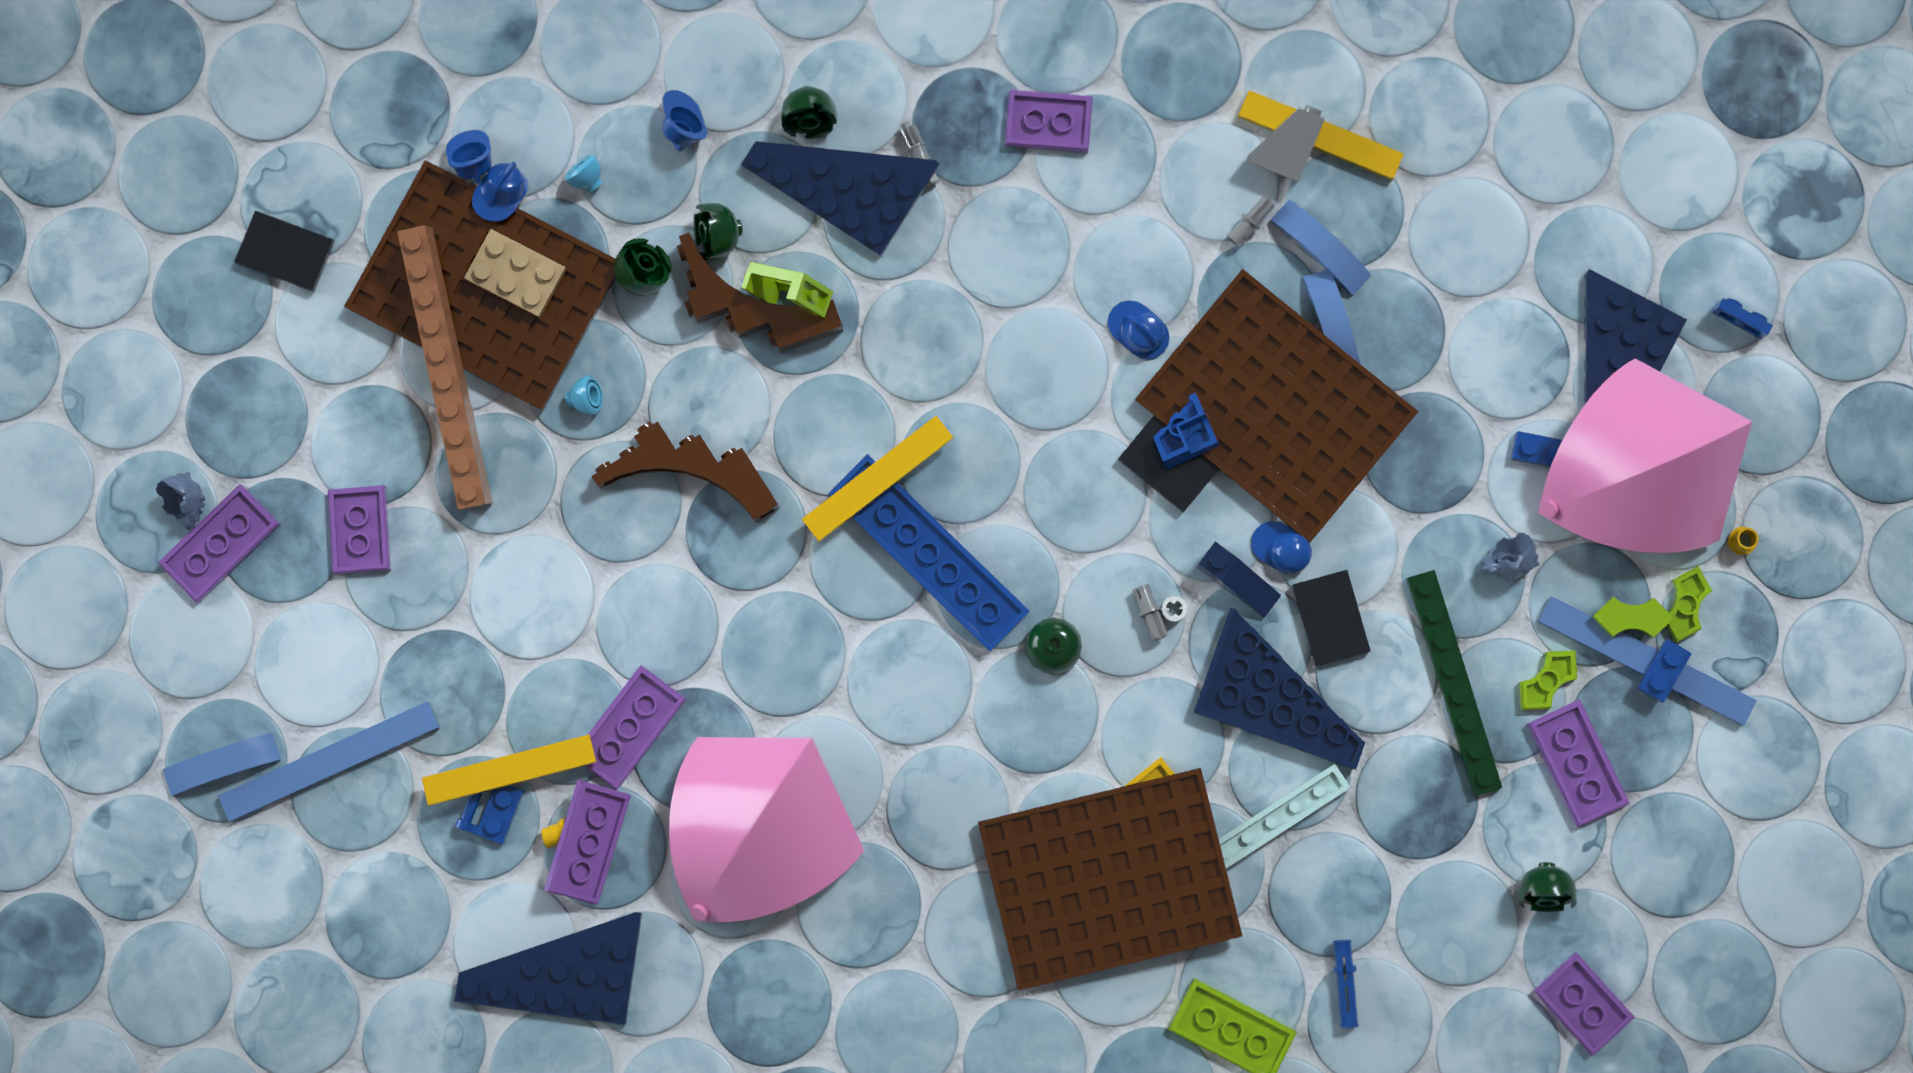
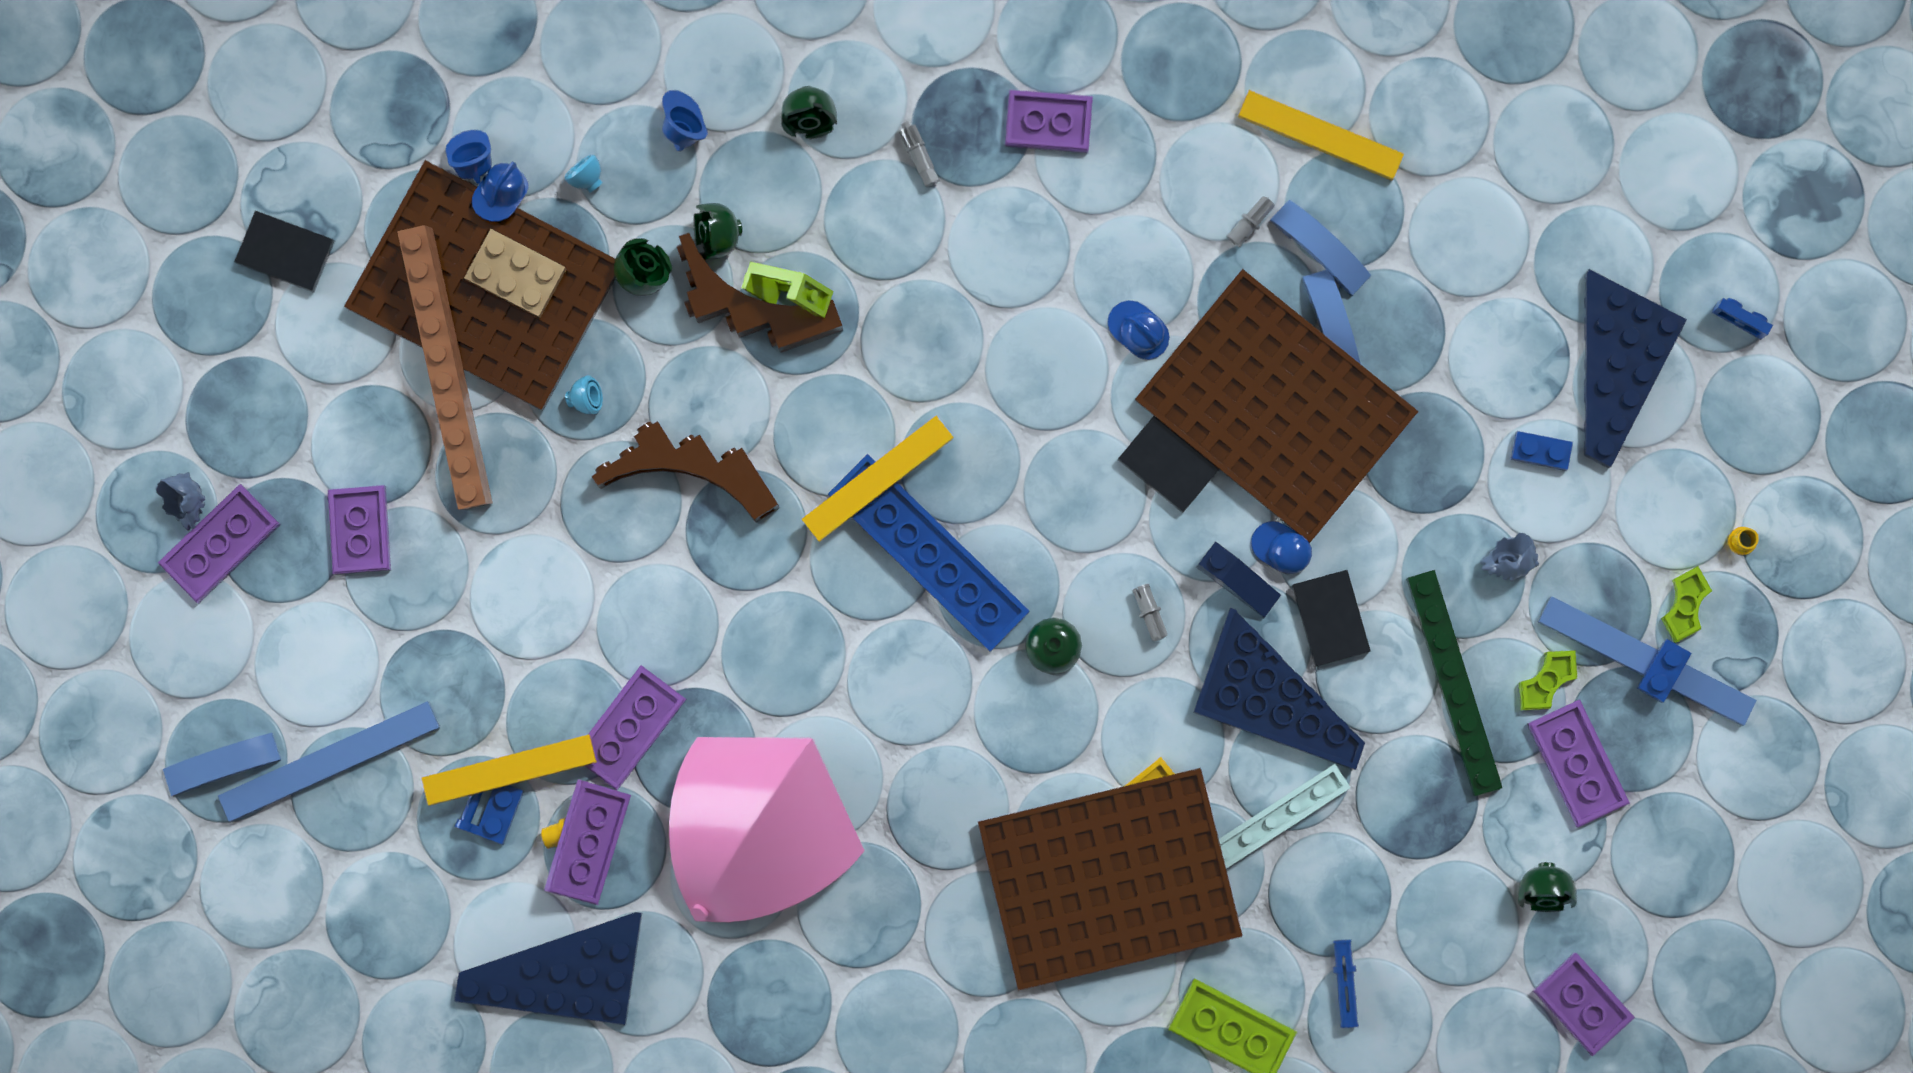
(850, 189): dark blue wing -> none
(1172, 600): white bush -> none
(1186, 435): blue slope -> none
(1289, 144): light grey slope -> none
(1646, 465): bright pink panel -> none
(1646, 618): lime tile -> none

